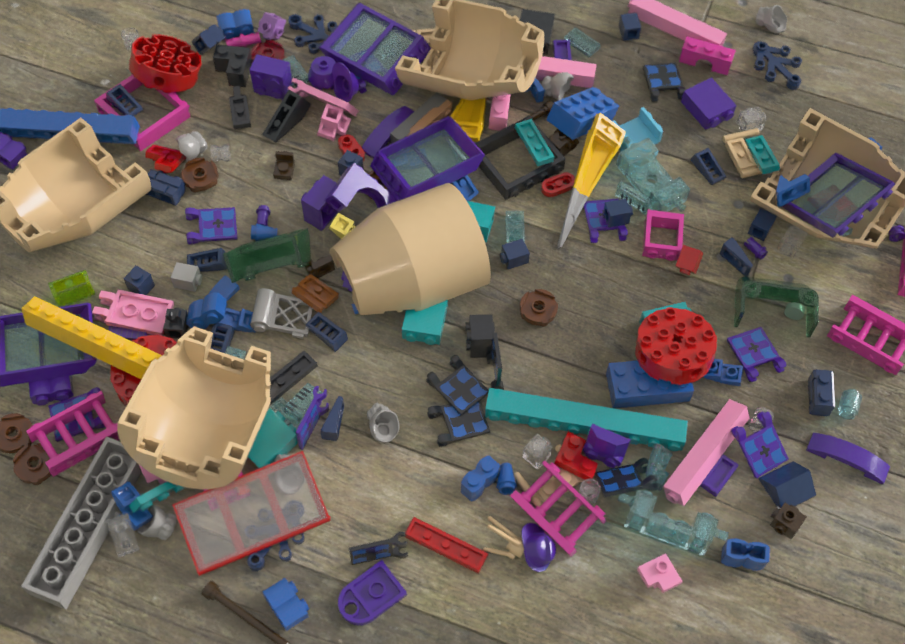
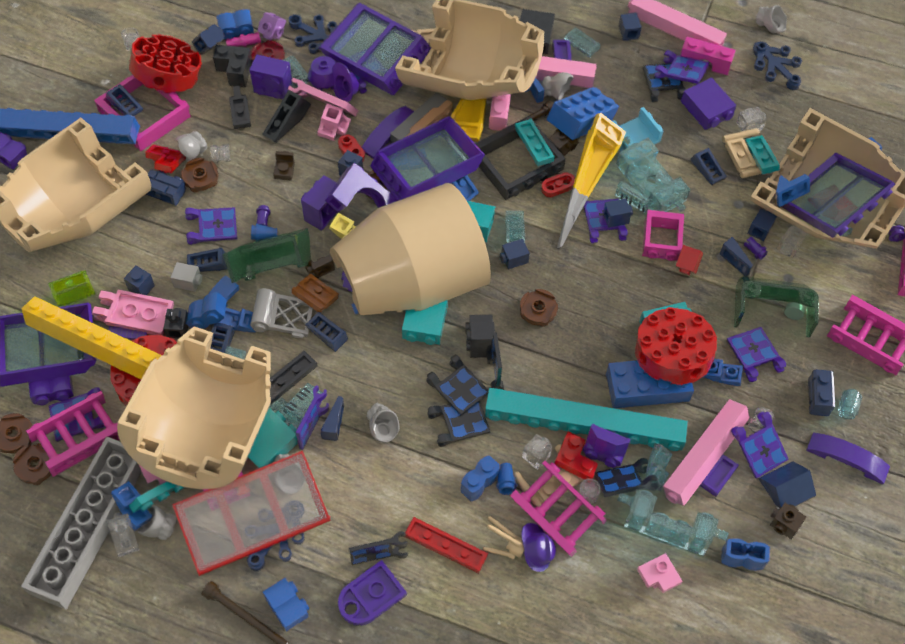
(682, 68): none -> dark purple flag

